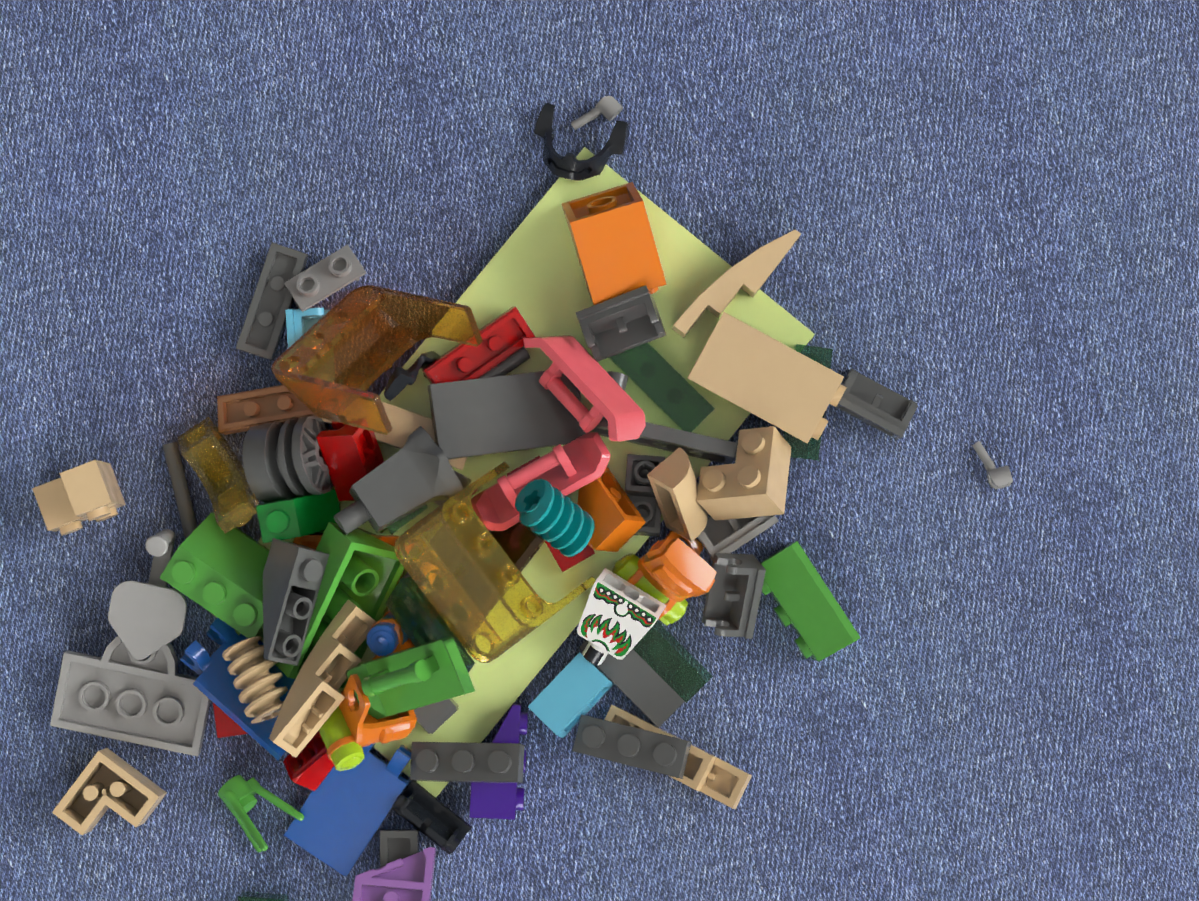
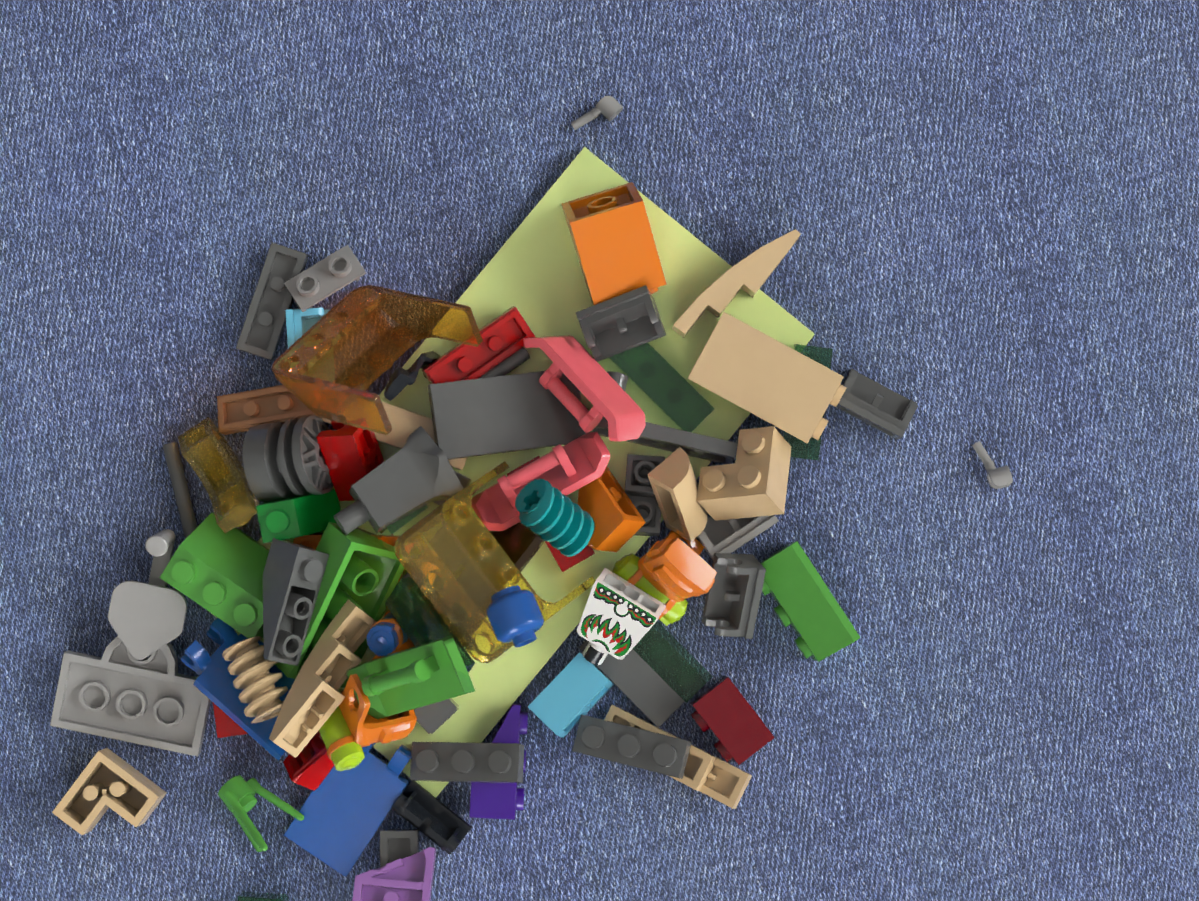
(79, 495): tan brick -> none
(515, 616): none -> blue head
(568, 166): black helmet -> none
(731, 720): none -> dark red brick

